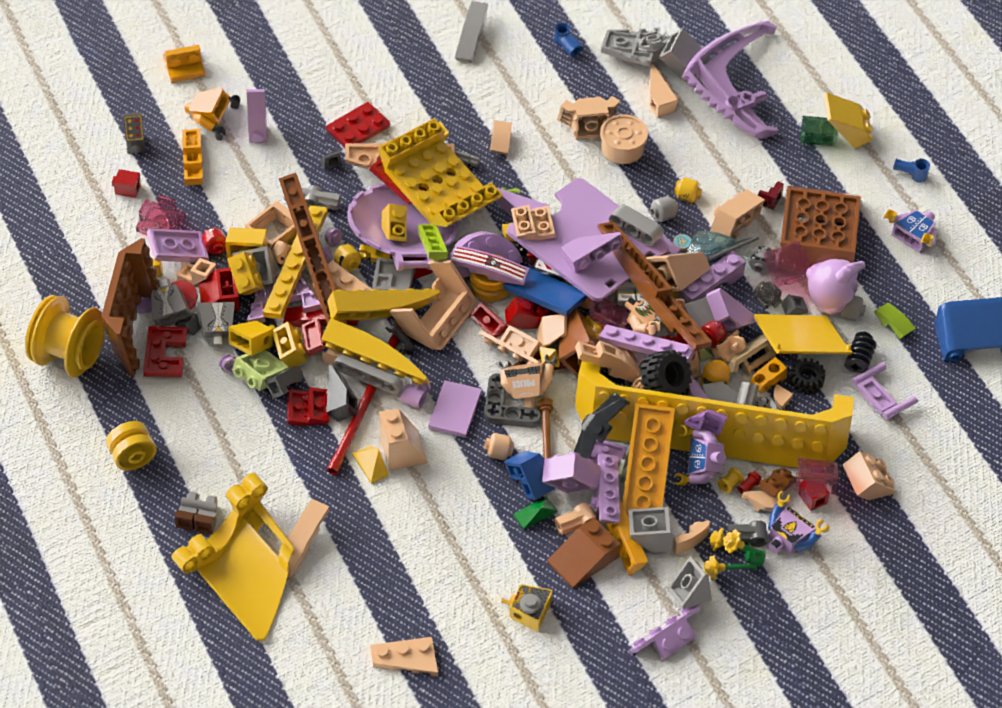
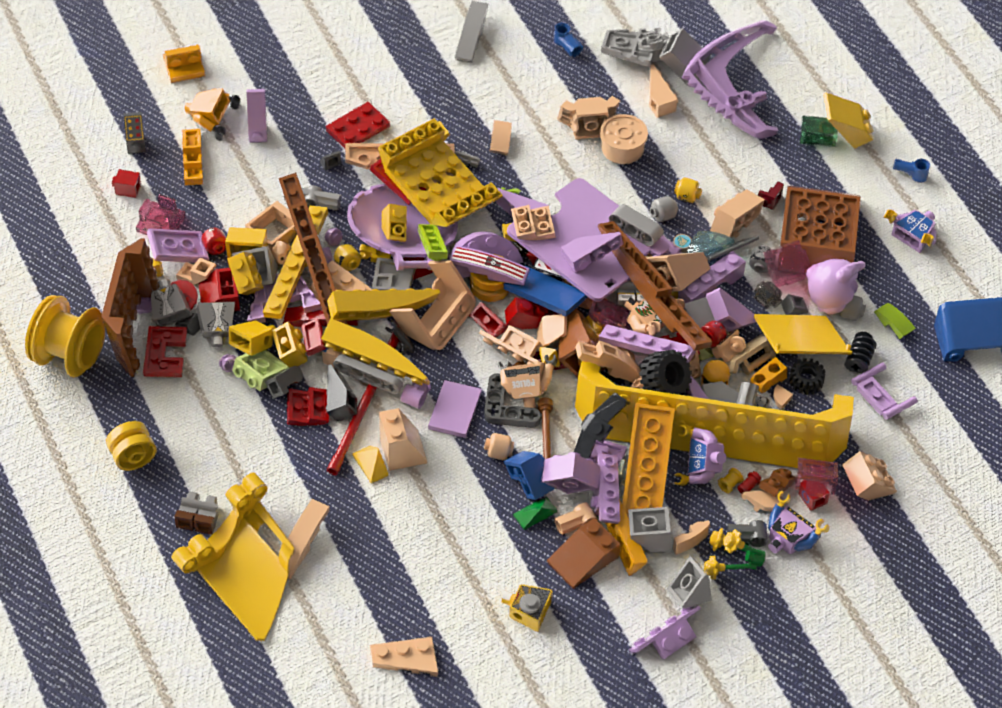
(707, 420): medium lavender slope -> none

